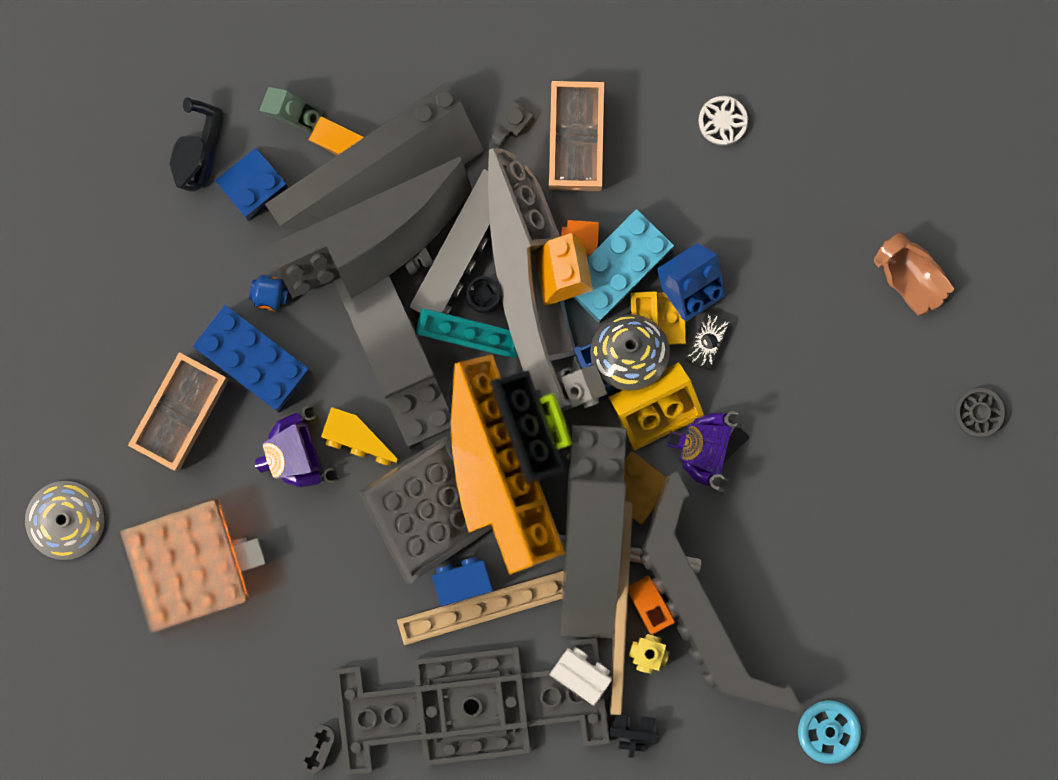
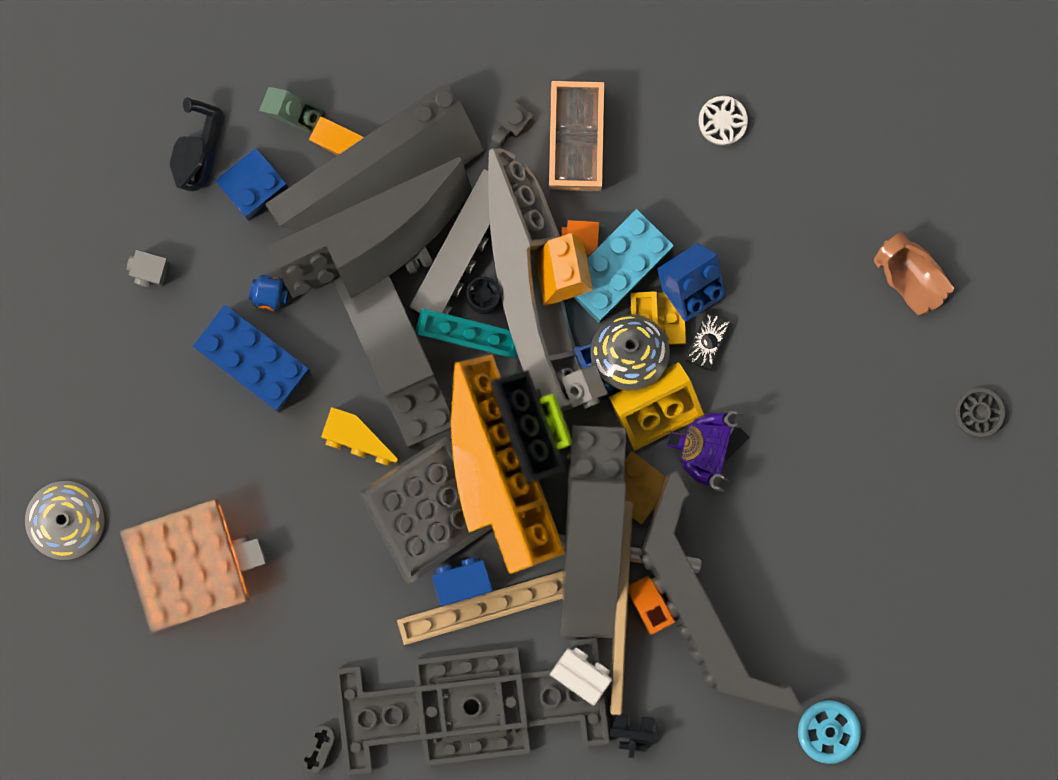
(147, 268): none -> light grey brick
(178, 412): clear brick -> none
(292, 453): dark purple torso -> none
(638, 653): light yellow brick -> none

